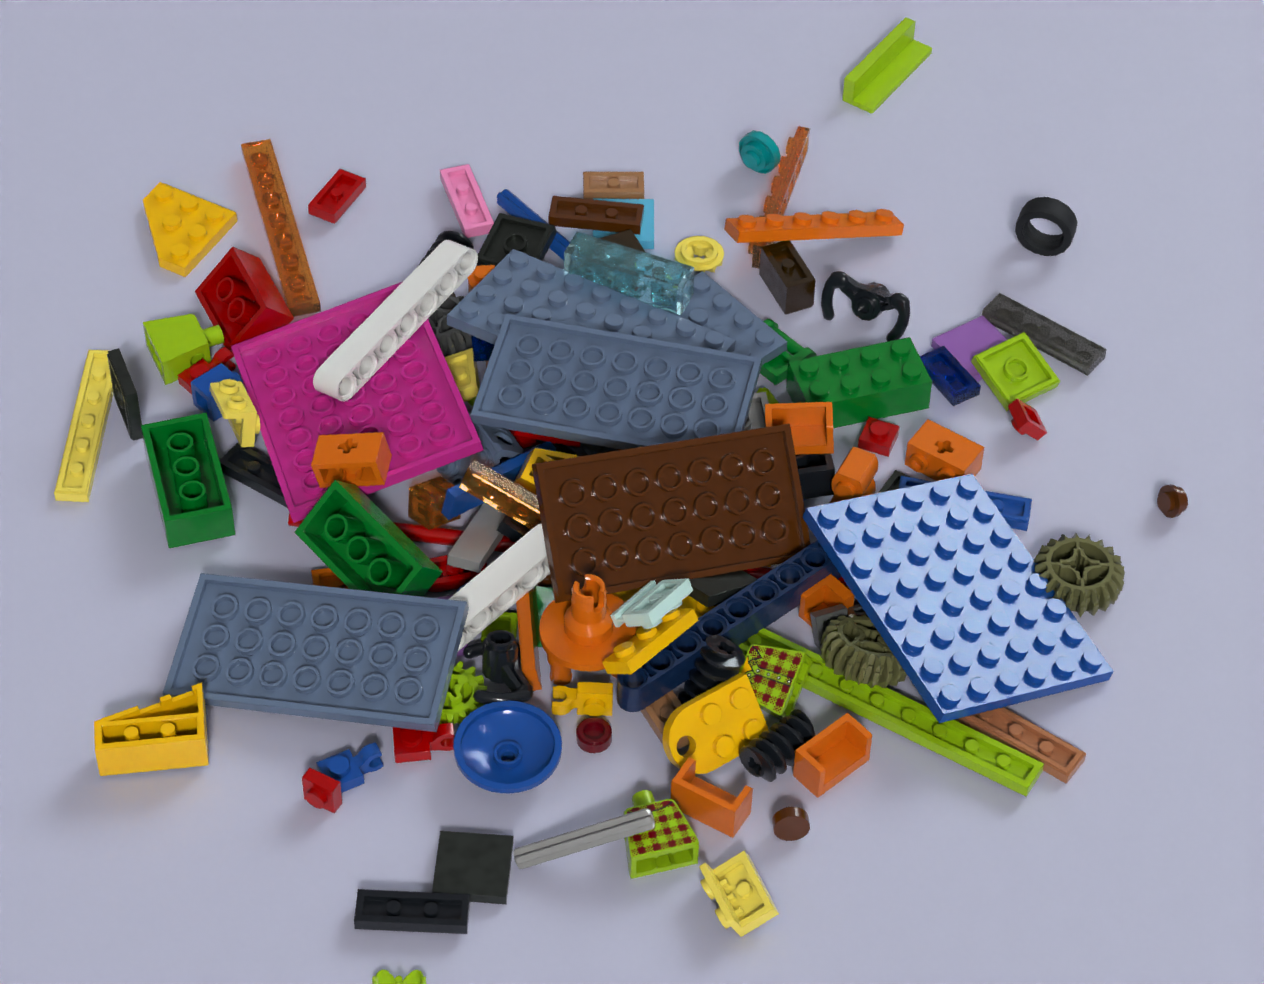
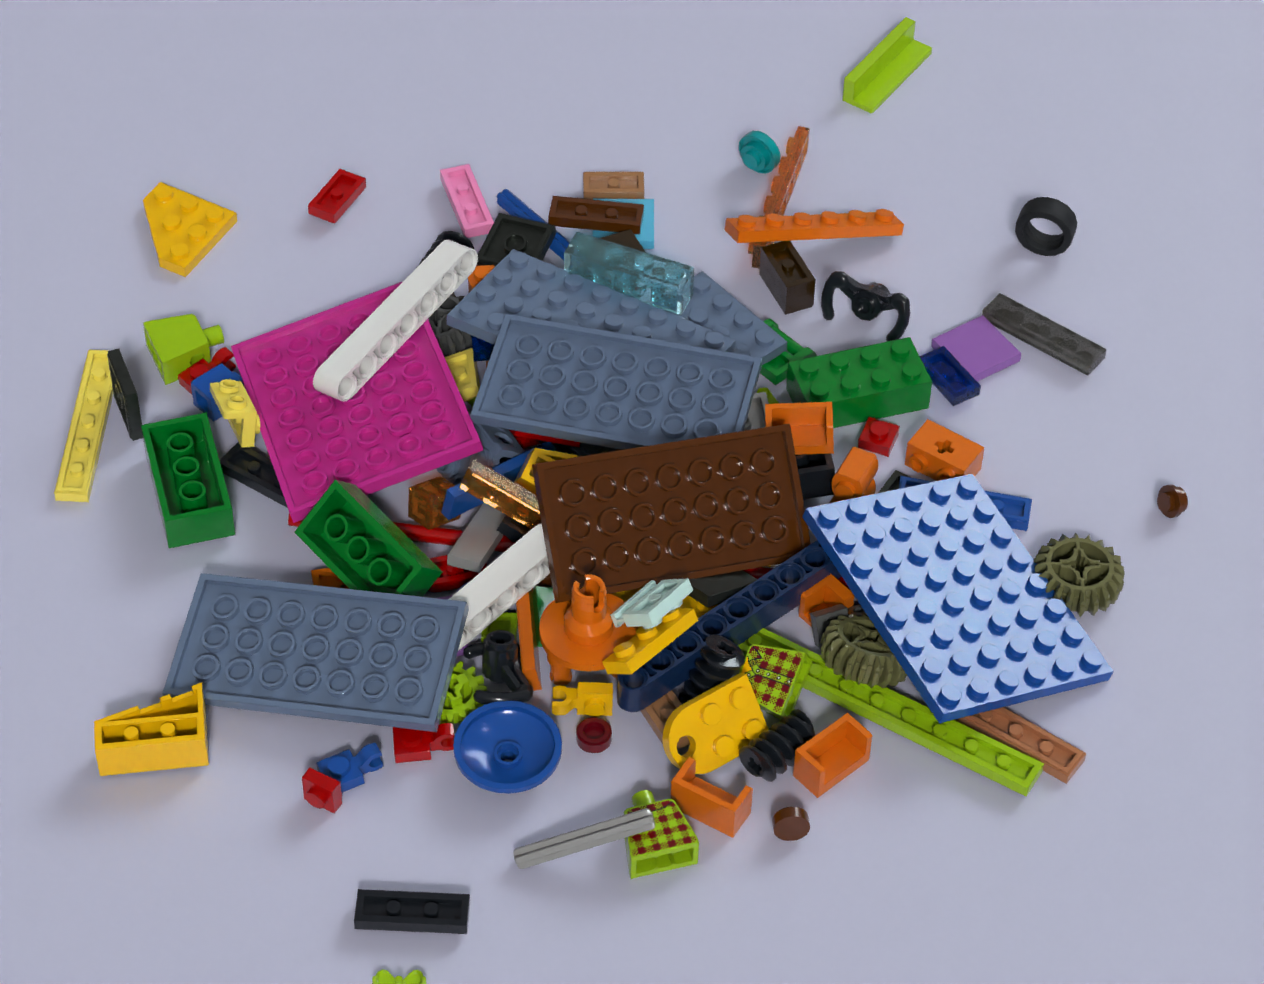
(242, 298): red slope -> none
(280, 228): clear orange plate -> none
(351, 458): orange brick -> none
(474, 866): pearl dark grey tile -> none
(701, 247): light yellow gear -> none
(739, 893): light yellow bracket -> none
(1015, 370): lime tile -> none
(1026, 420): red plate -> none

